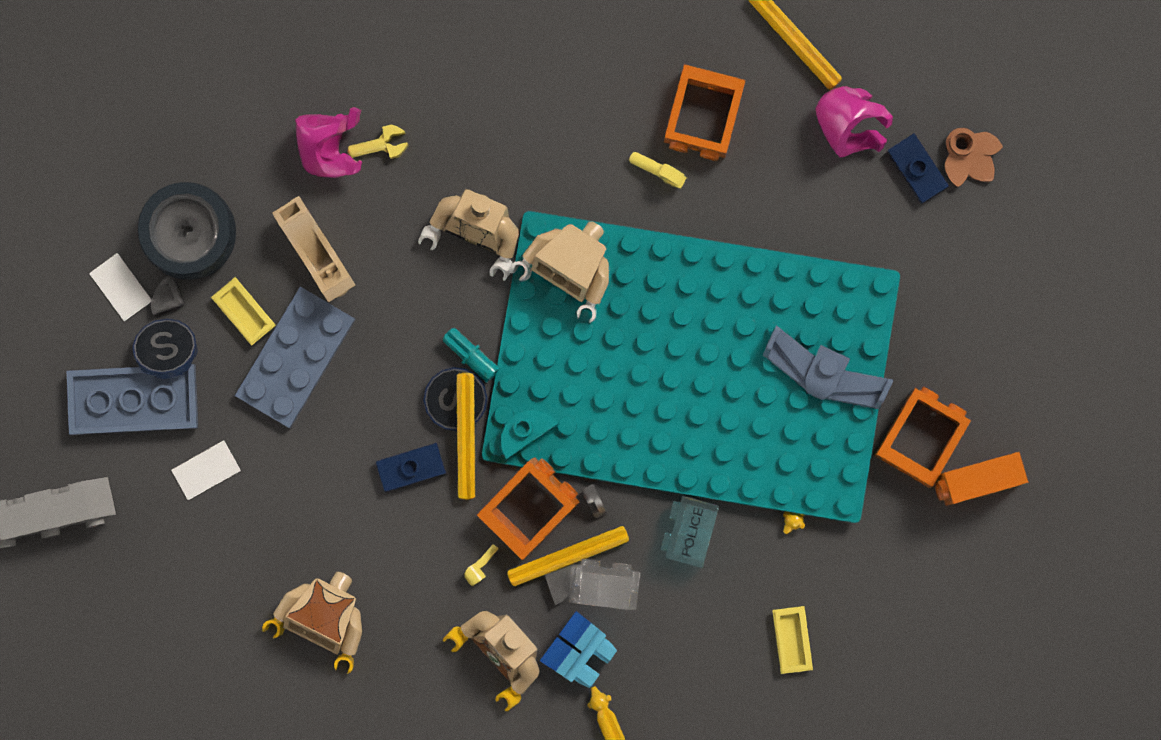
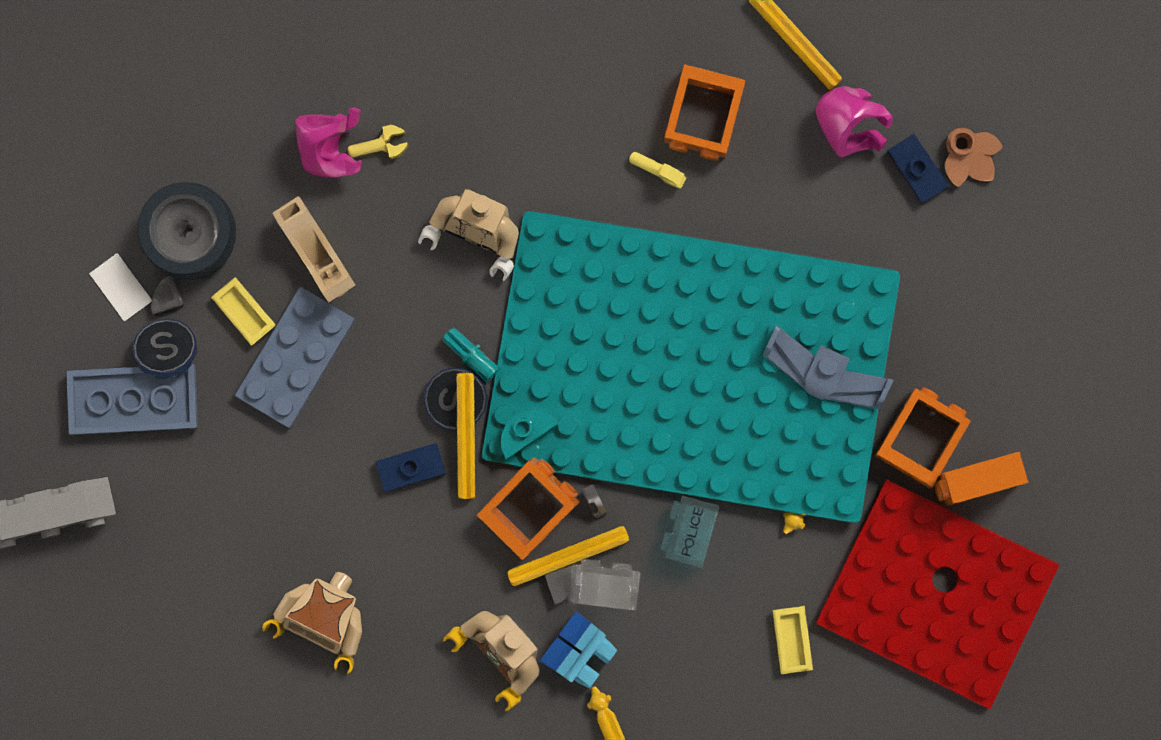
(206, 470): white sticker -> none
(474, 573): light yellow hand -> none
(571, 262): tan torso -> none
(950, 637): none -> red plate

